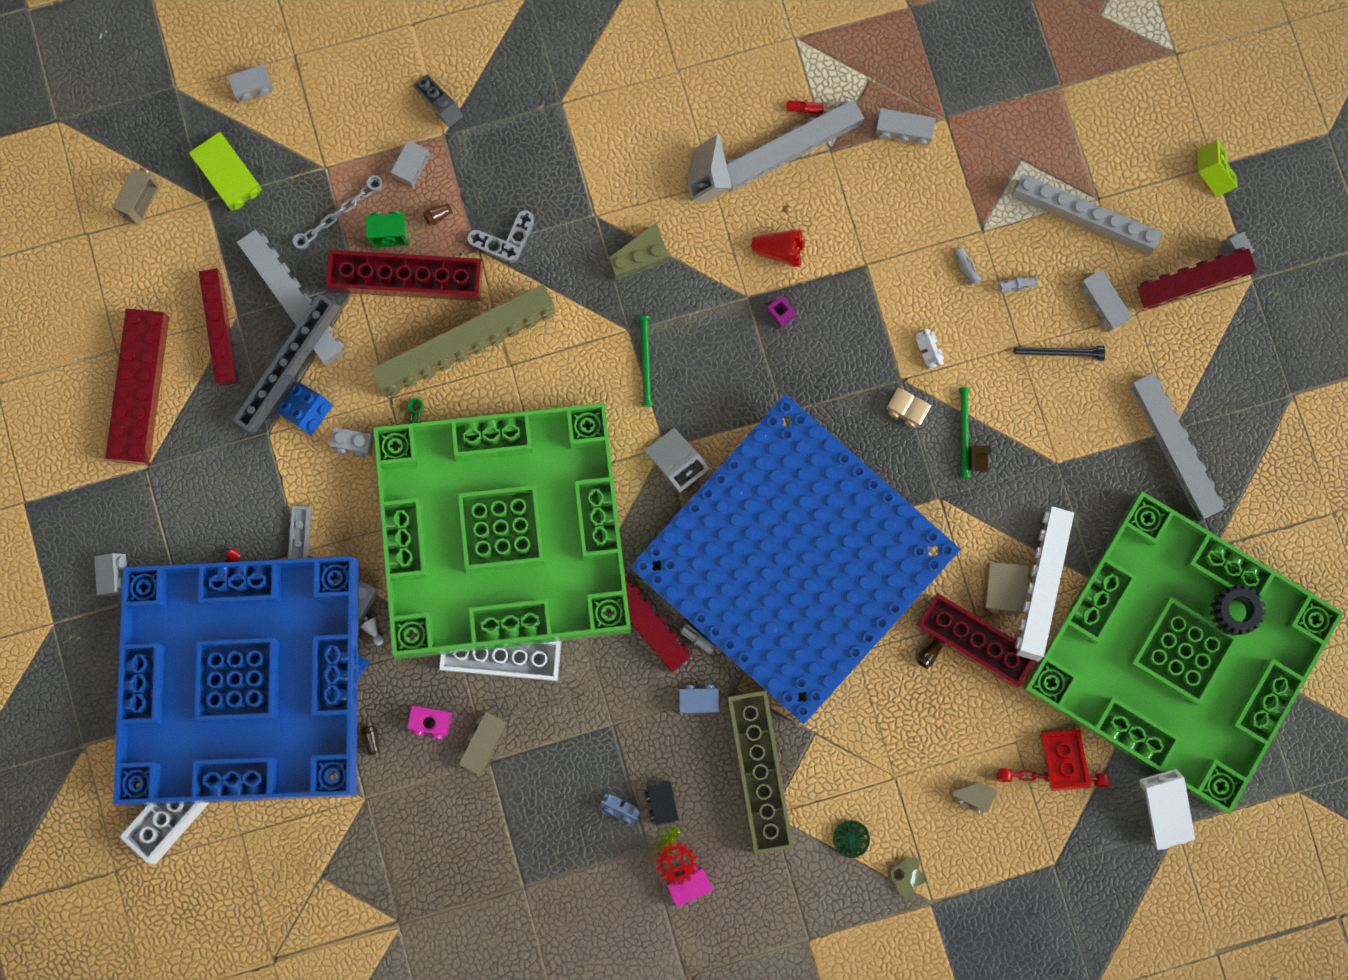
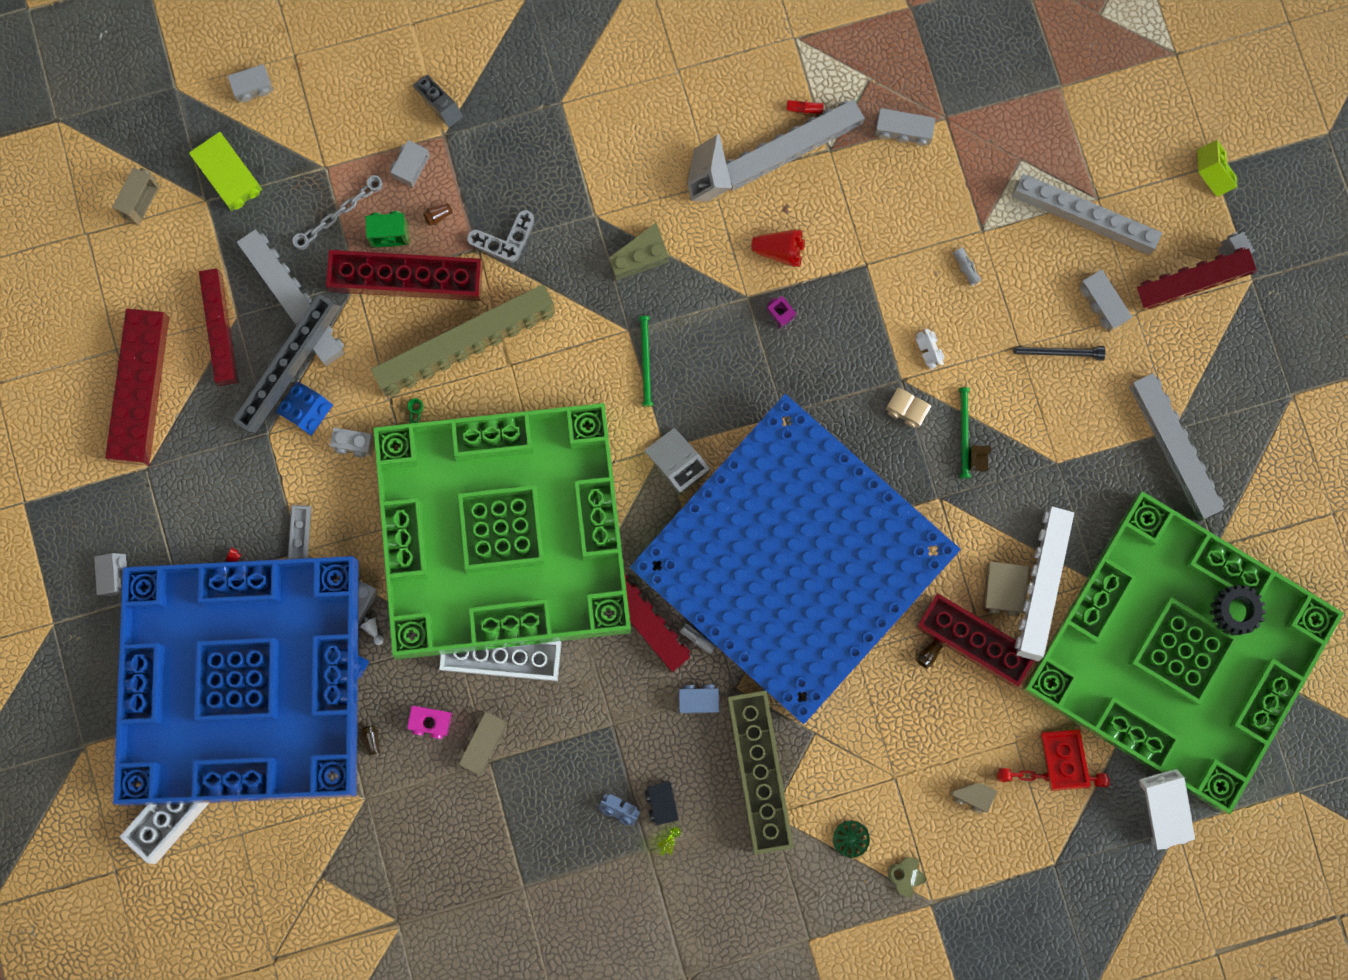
(667, 858): red gear -> none
(690, 889): dark pink brick -> none
(1017, 283): light grey pin -> none

